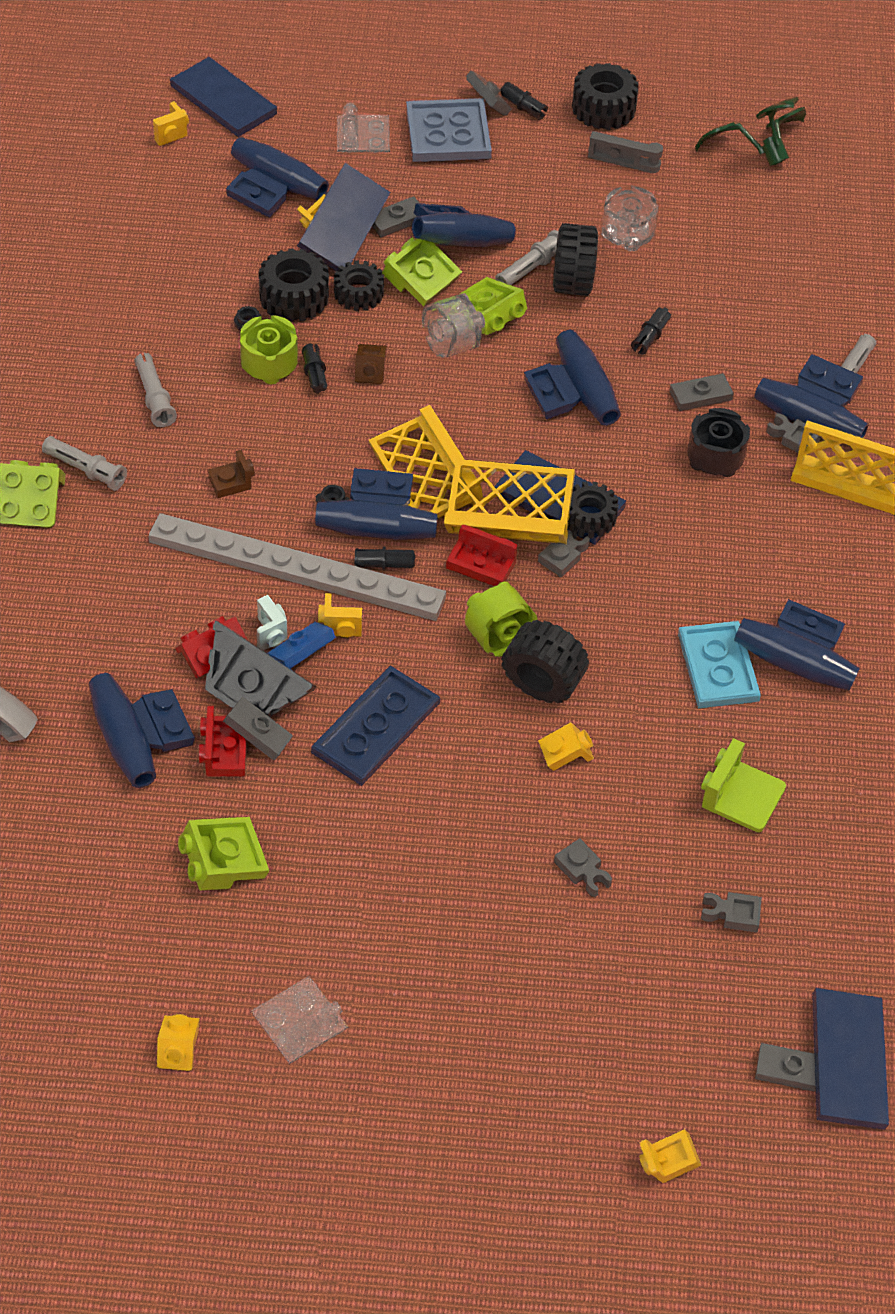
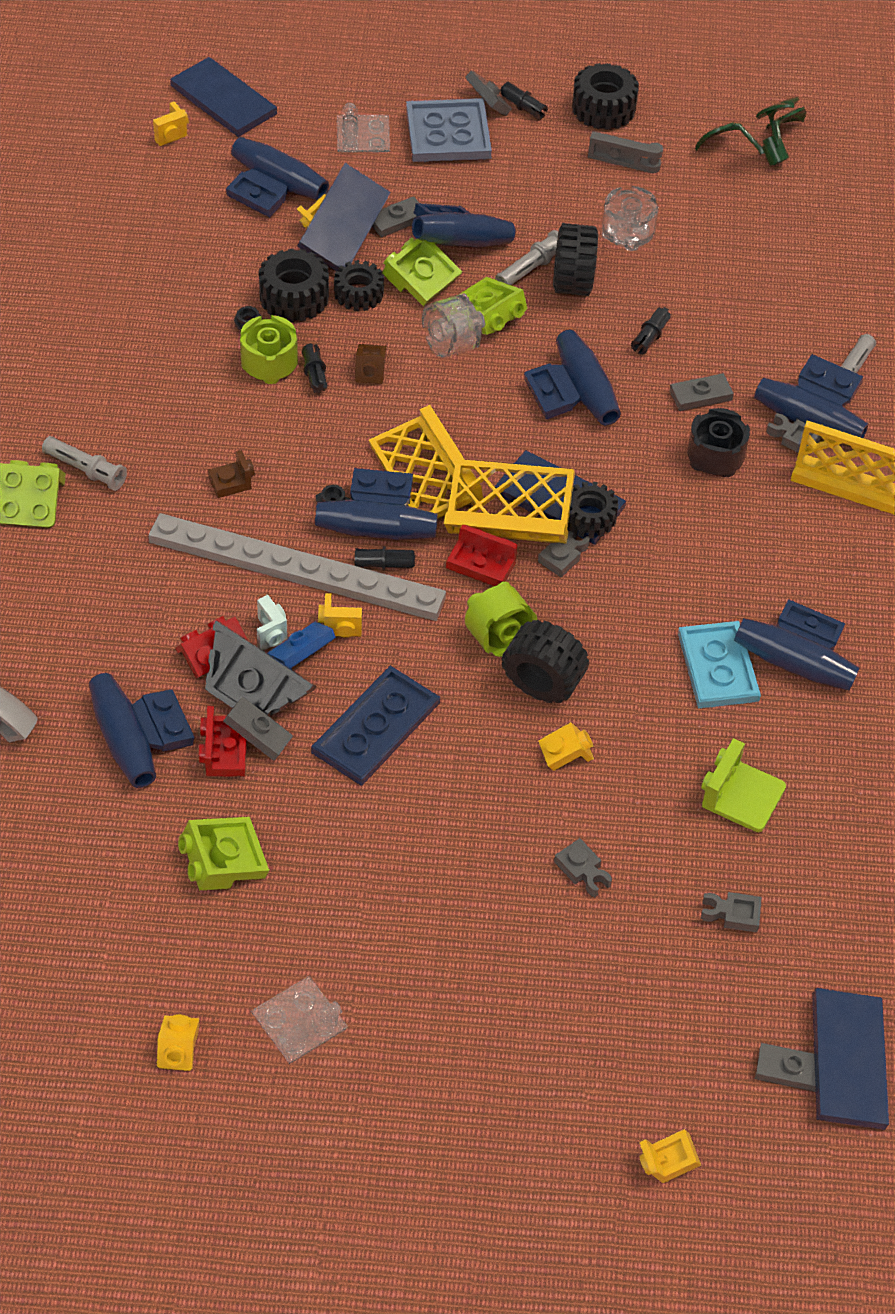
(156, 397): light grey pin -> none

